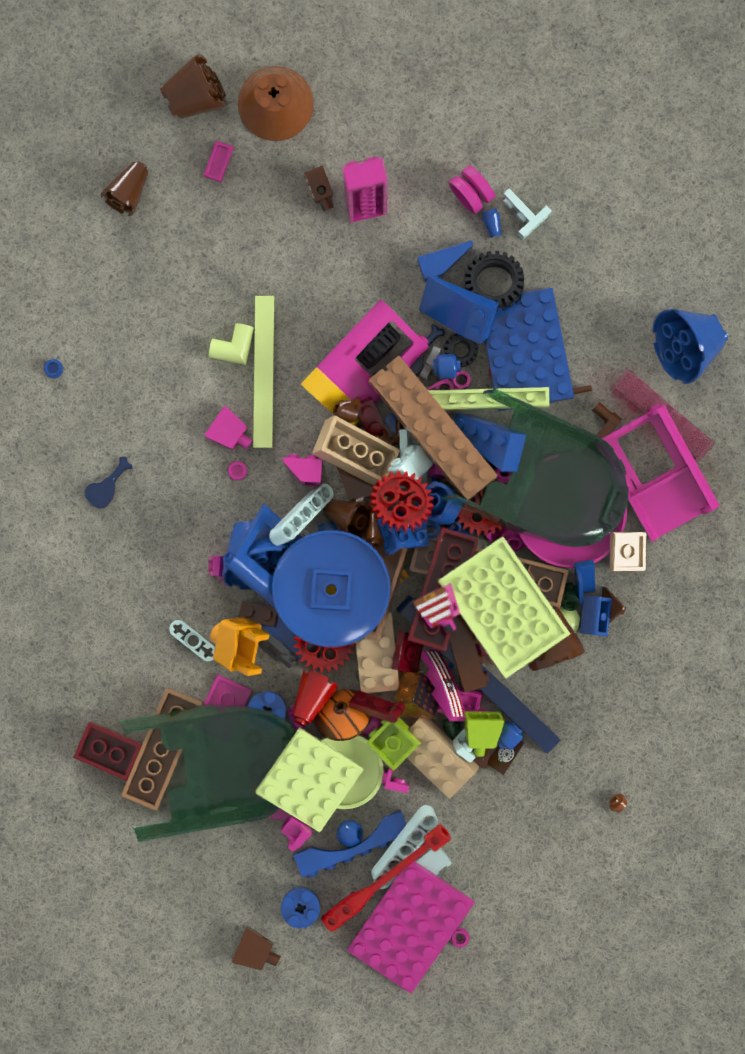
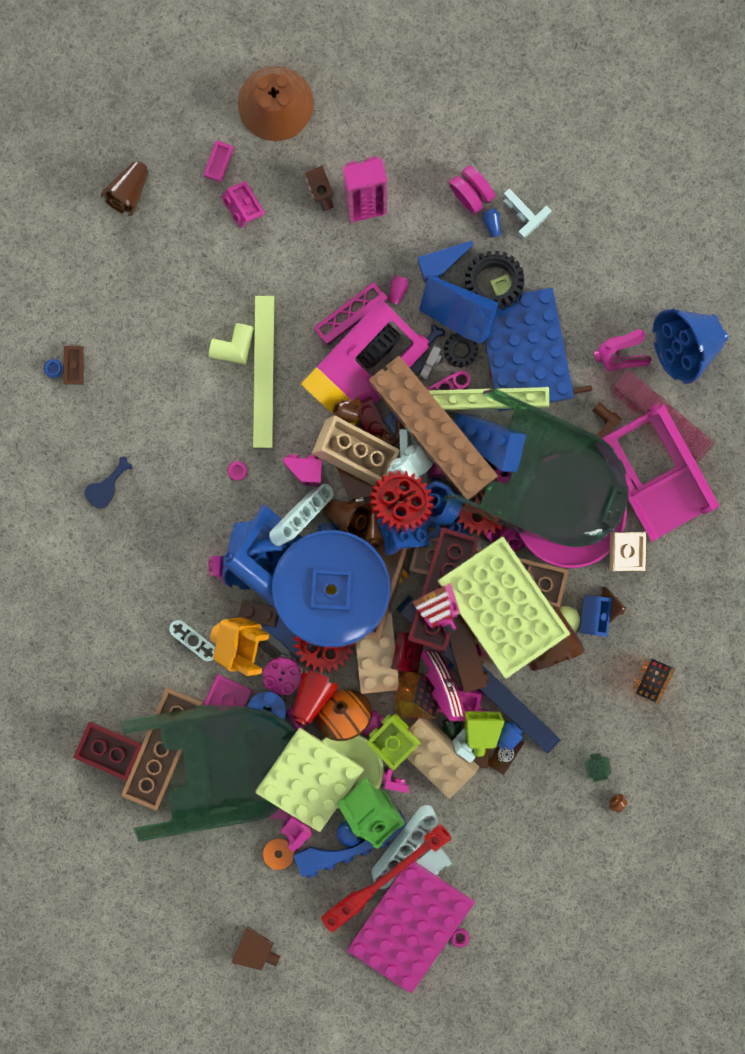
(73, 365): none -> reddish brown plate
(194, 89): reddish brown cone -> none
(228, 430): dark pink torso -> none
(242, 204): none -> dark pink bracket
(273, 861): none -> orange piece
(290, 678): none -> dark pink plate
(294, 916): blue brick -> none
(351, 320): none -> dark pink fence
(370, 813): none -> bright green container
(377, 706): dark red plate -> none
(397, 289): none -> dark pink cone
(446, 366): blue head -> none
(501, 284): none -> yellowish green tile
(570, 597): clear green cone -> none
(584, 578): blue panel -> none
(598, 767): none -> clear green head
(614, 344): none -> dark pink piece
(653, 680): none -> slope

